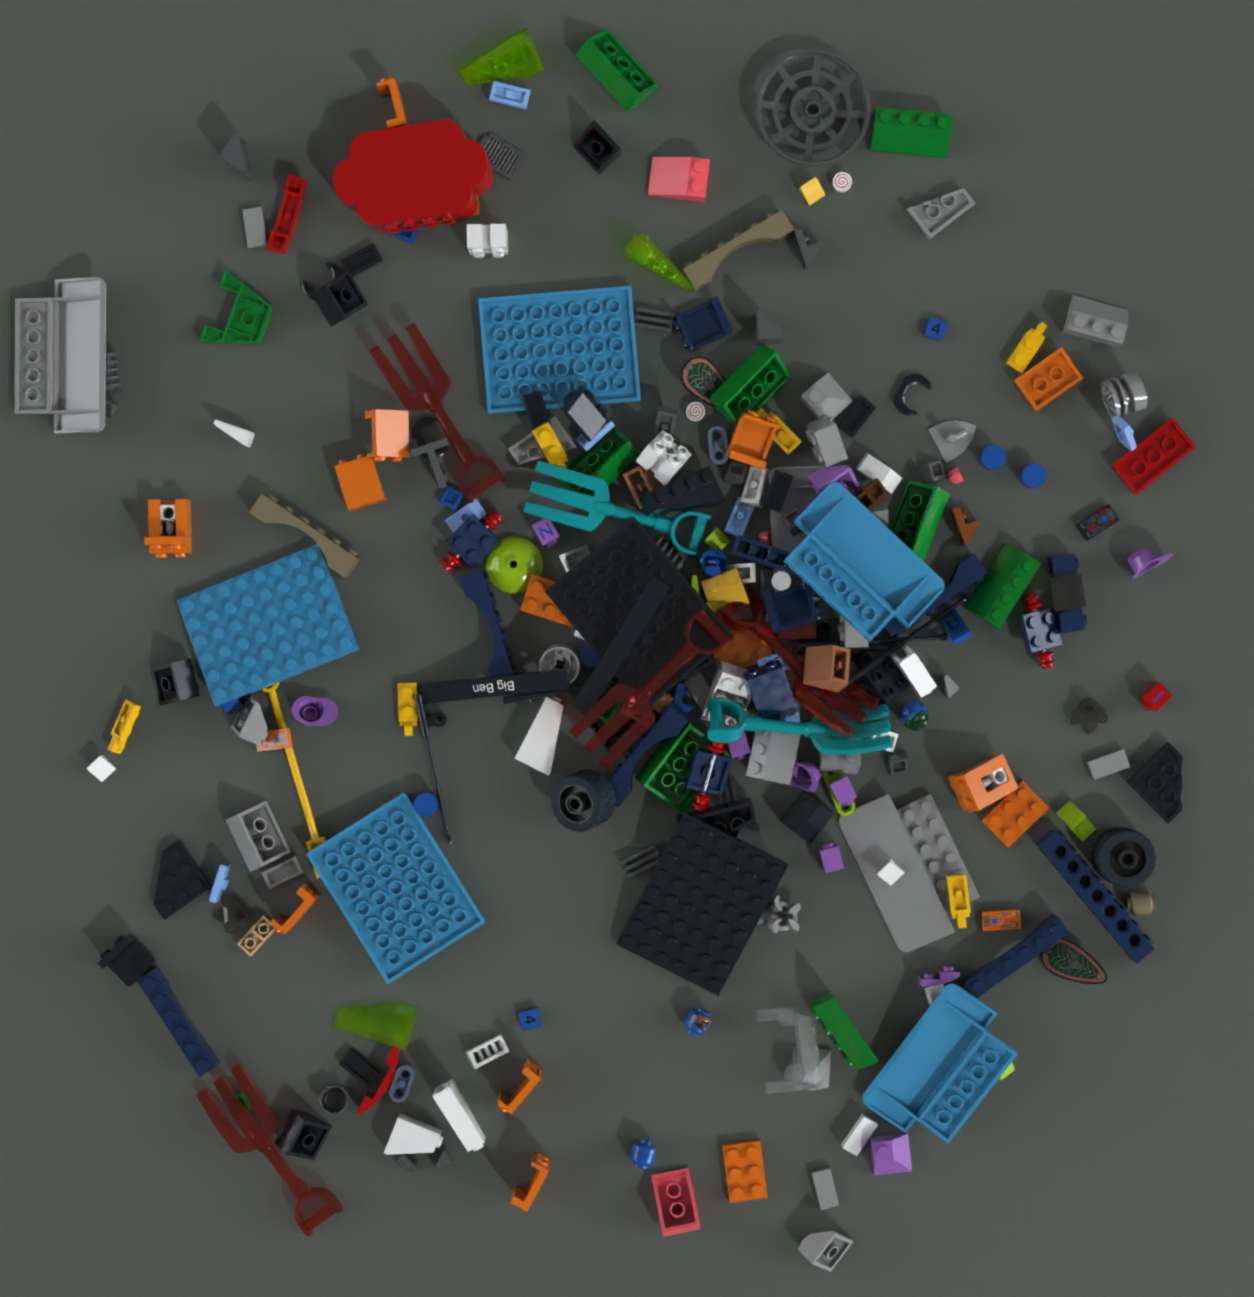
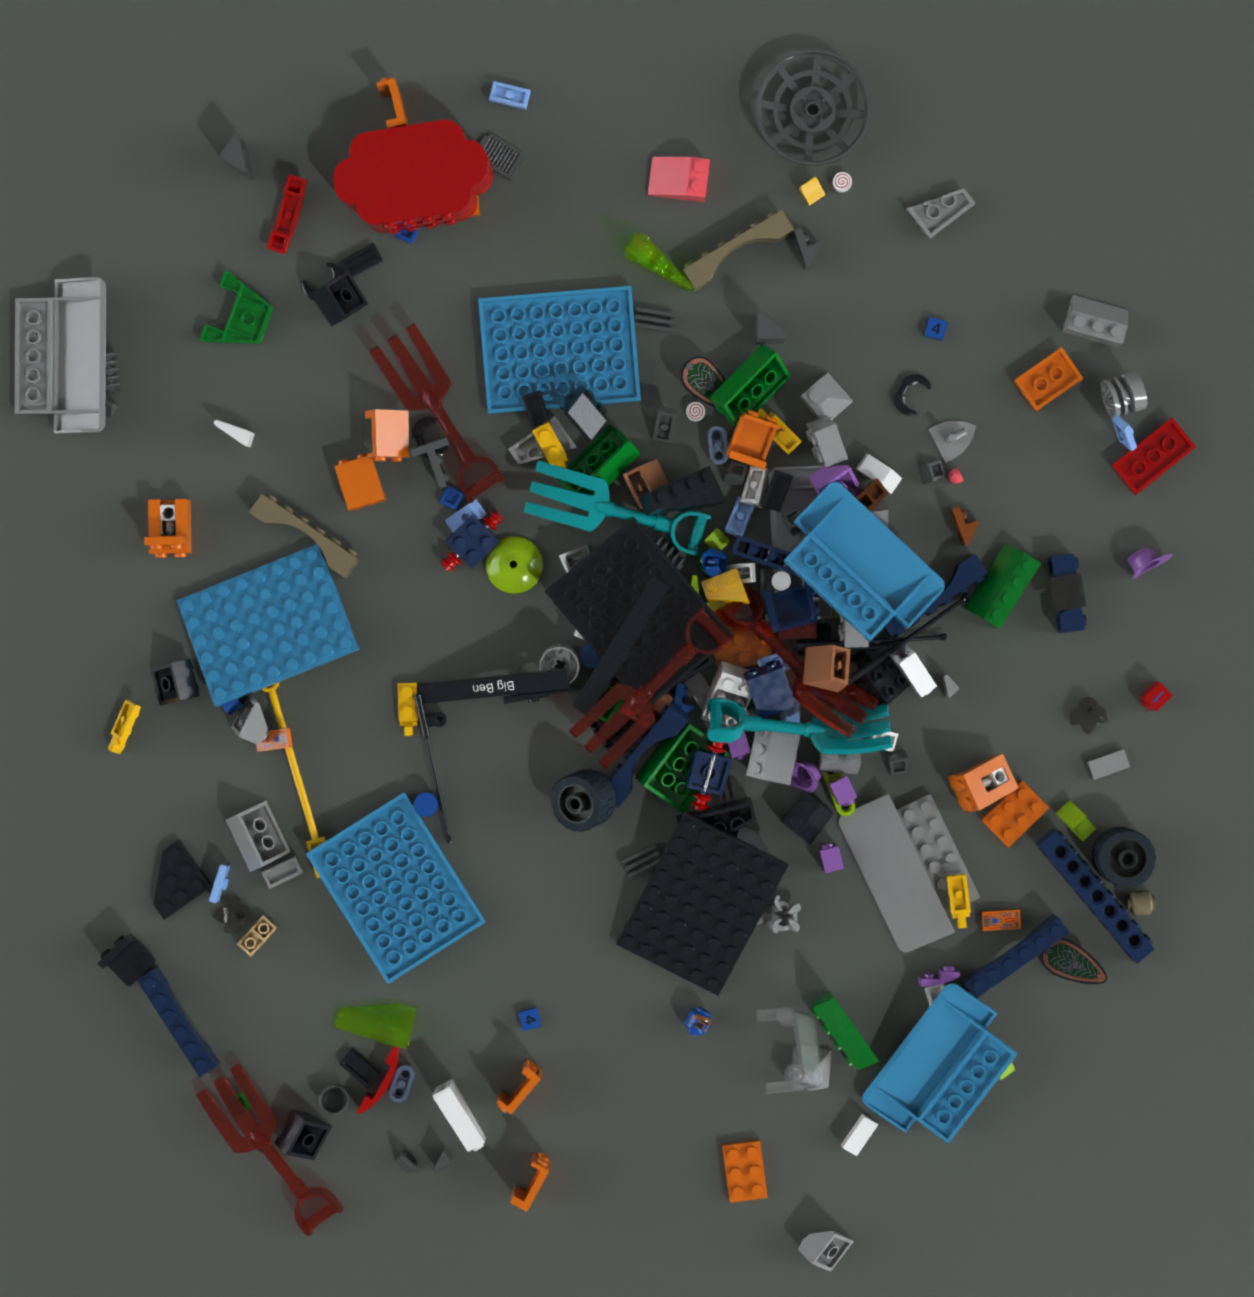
(101, 768): white slope -> none
(255, 227): light grey tile -> none
(309, 895): orange panel -> none
(314, 711): medium lavender piece -> none
(413, 1137): white slope -> none
(475, 1064): white slope -> none
(476, 589): dark blue arch -> none
(487, 240): white brick -> none
(508, 59): clear neon green wedge -> none
(538, 603): orange plate -> none
(542, 737): white slope -> none
(546, 532): medium lavender brick -> none
(597, 147): black slope -> none
(608, 425): light blue plate -> none
(616, 70): green slope -> none
(643, 1154): blue head -> none
(663, 457): white brick -> none
(675, 1202): coral slope -> none
(703, 325): dark blue panel -> none
(765, 537): coral hinge -> none
(825, 1188): light grey tile -> none
(856, 417): black tile -> none
(890, 872): white slope -> none
(890, 1154): medium lavender slope -> none
(911, 132): green slope -> none
(914, 715): piece -> none
(918, 515): green slope -> none
(955, 627): blue slope -> none
(992, 458): blue piece -> none
(1027, 348): yellow hinge -> none
(1032, 475): blue piece -> none
(1040, 630): dark blue plate -> none
(1097, 522): black tile -> none
(1161, 782): black plate -> none

